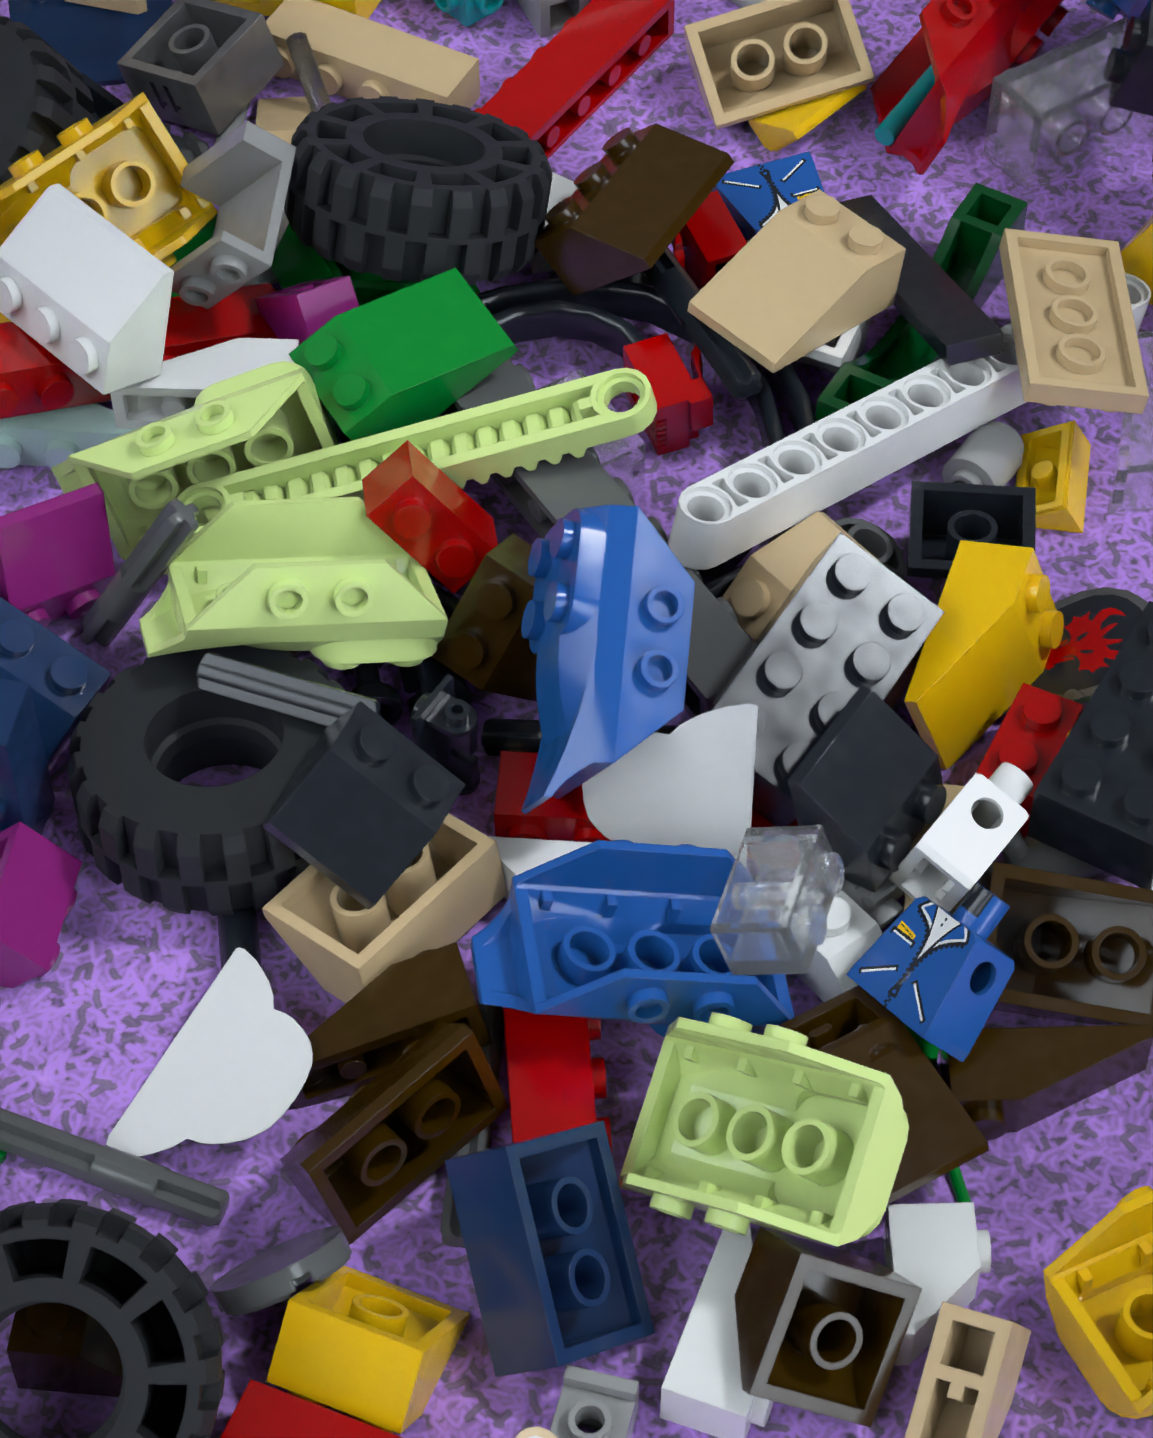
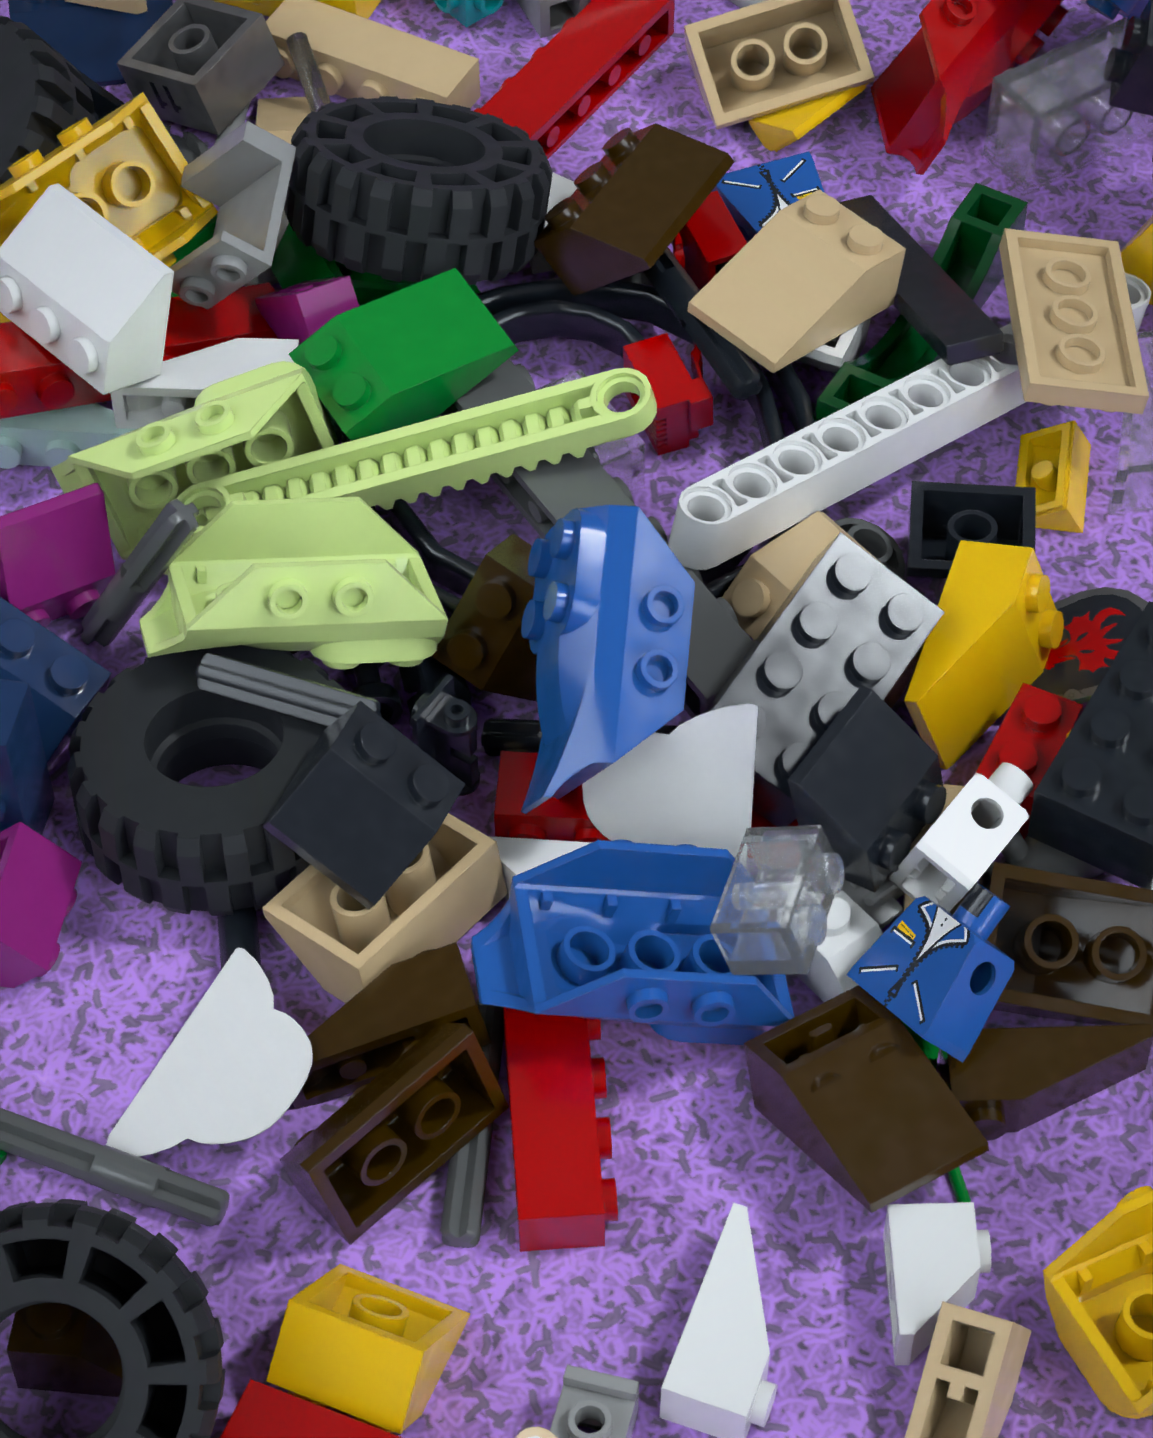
(277, 1271): dark grey tile -> none
(429, 516): red brick -> none
(549, 1249): dark blue slope -> none
(766, 1133): yellowish green slope -> none
(819, 1326): dark brown slope -> none
(897, 119): teal bar -> none
(986, 456): light grey brick -> none

